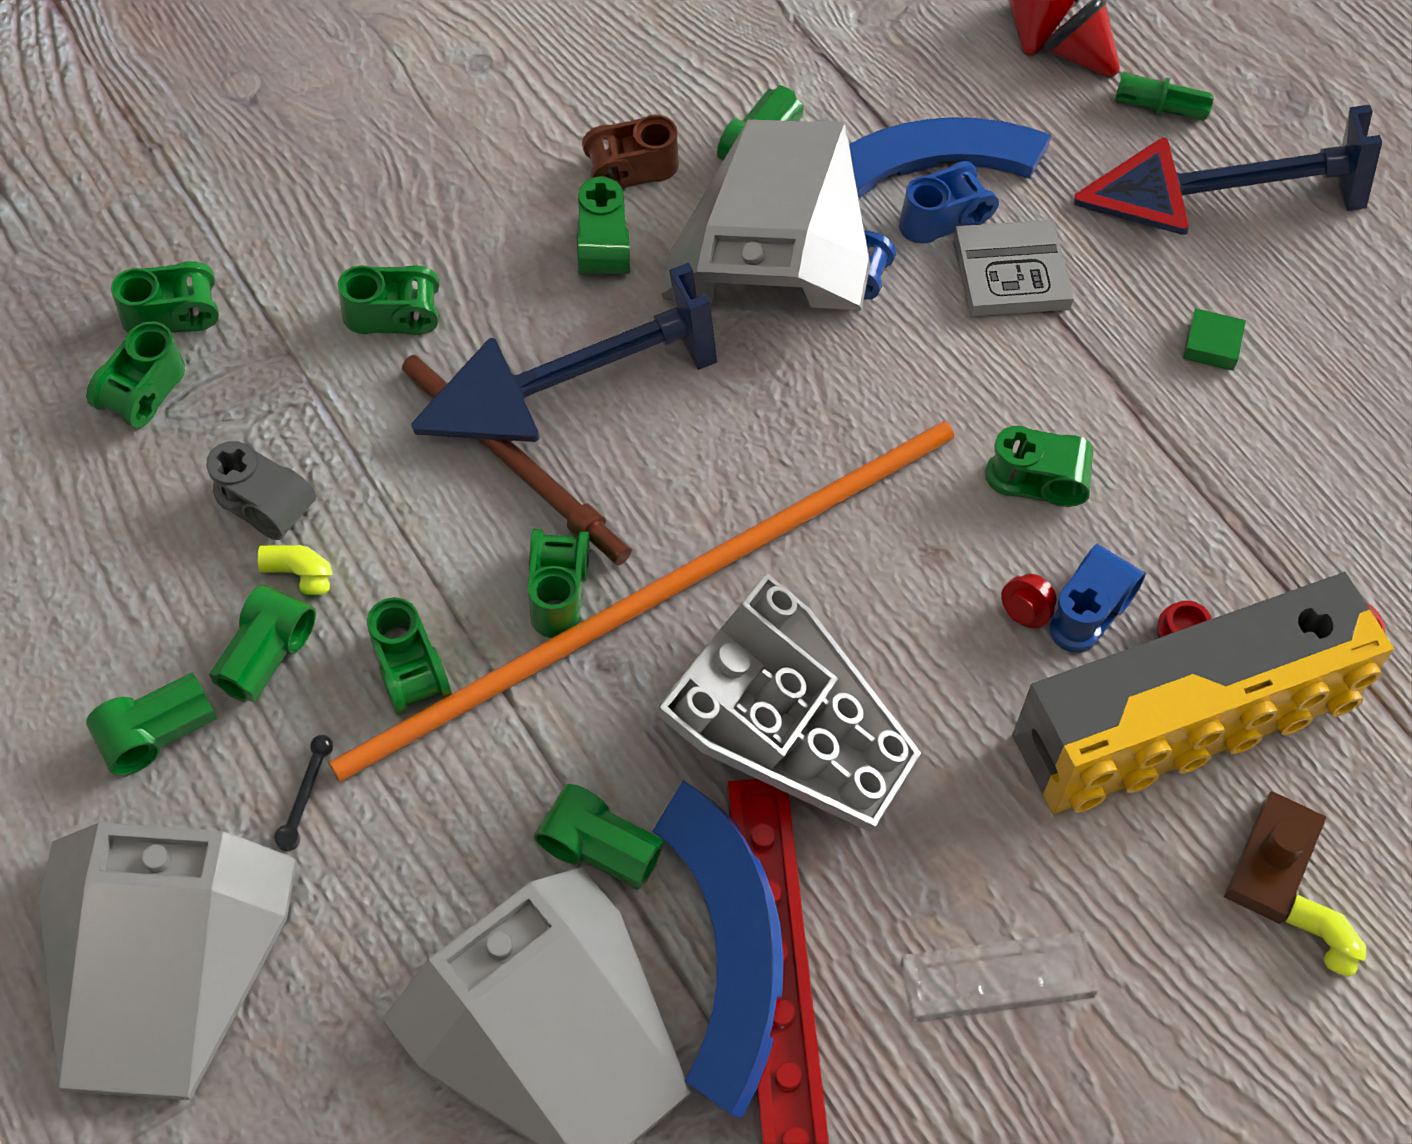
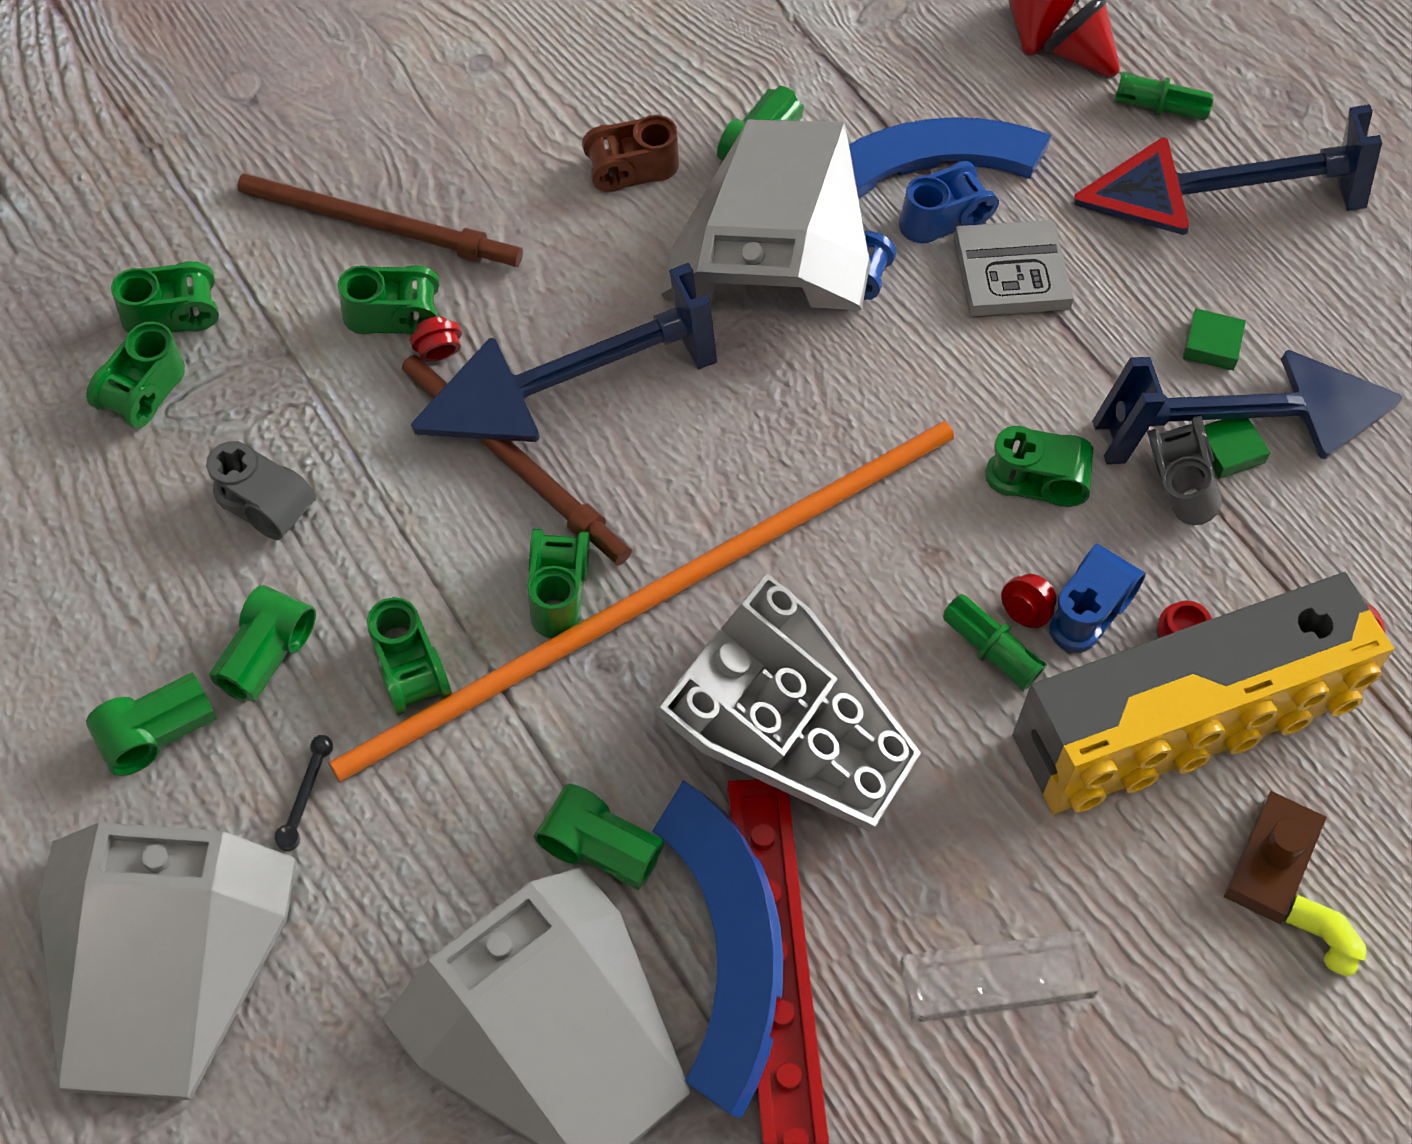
(297, 560): neon yellow arm -> none
(436, 339): none -> red plate
(468, 243): none -> copper bar
(602, 229): green piece -> none
(994, 642): none -> green axle
(1186, 463): none -> dark grey piece
(1235, 446): none -> green tile
(1328, 399): none -> dark blue piece

